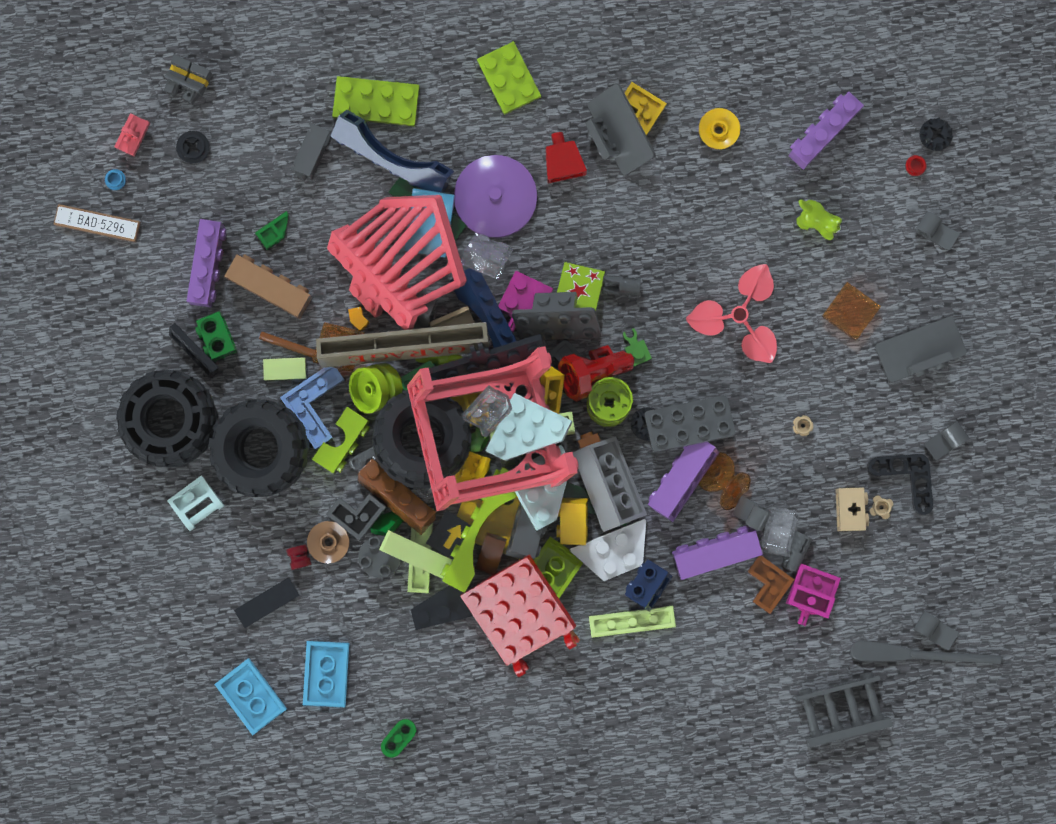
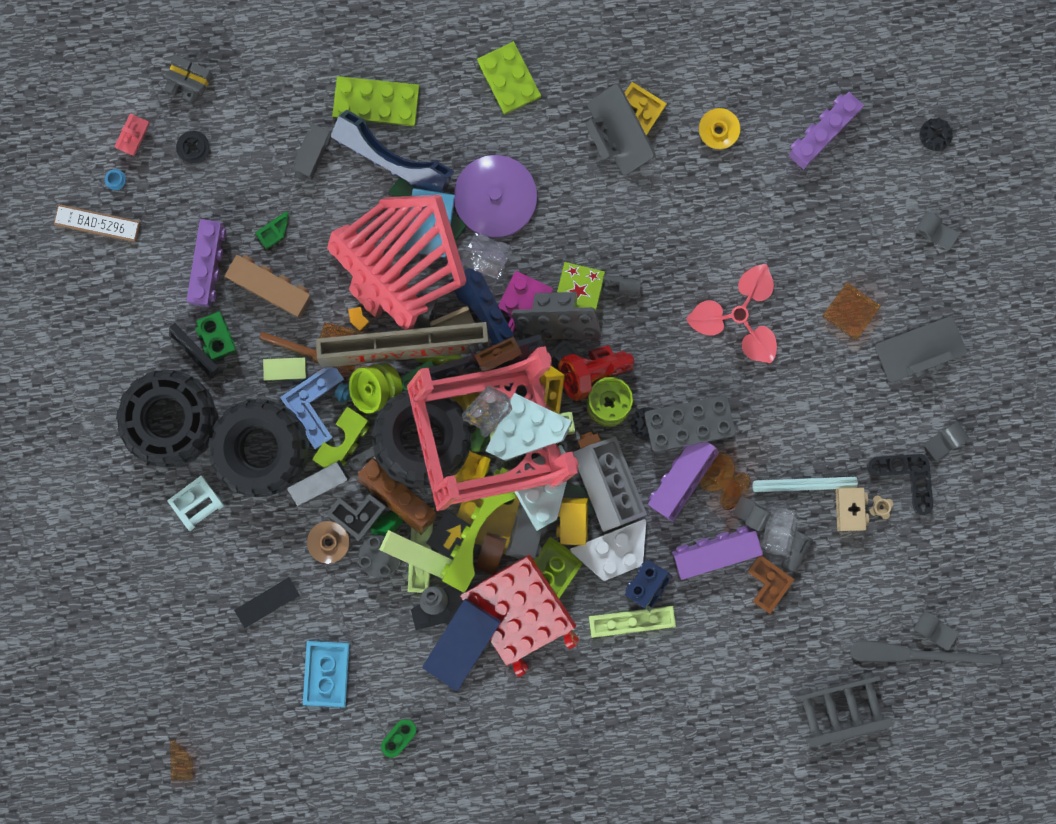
(180, 762): none -> clear orange tile
(250, 696): medium azure tile -> none
(298, 562): dark red wheel -> none
(318, 482): none -> tile
(342, 393): none -> dark azure plate
(433, 600): none -> dark grey cone
(461, 644): none -> dark blue tile
(498, 354): none -> reddish brown plate
(563, 160): red torso -> none
(637, 349): bright green plate -> none
(802, 420): tan plate -> none
(804, 484): none -> light aqua axle
(812, 592): dark pink plate -> none
(818, 218): lime animal -> none
(915, 165): red plate -> none

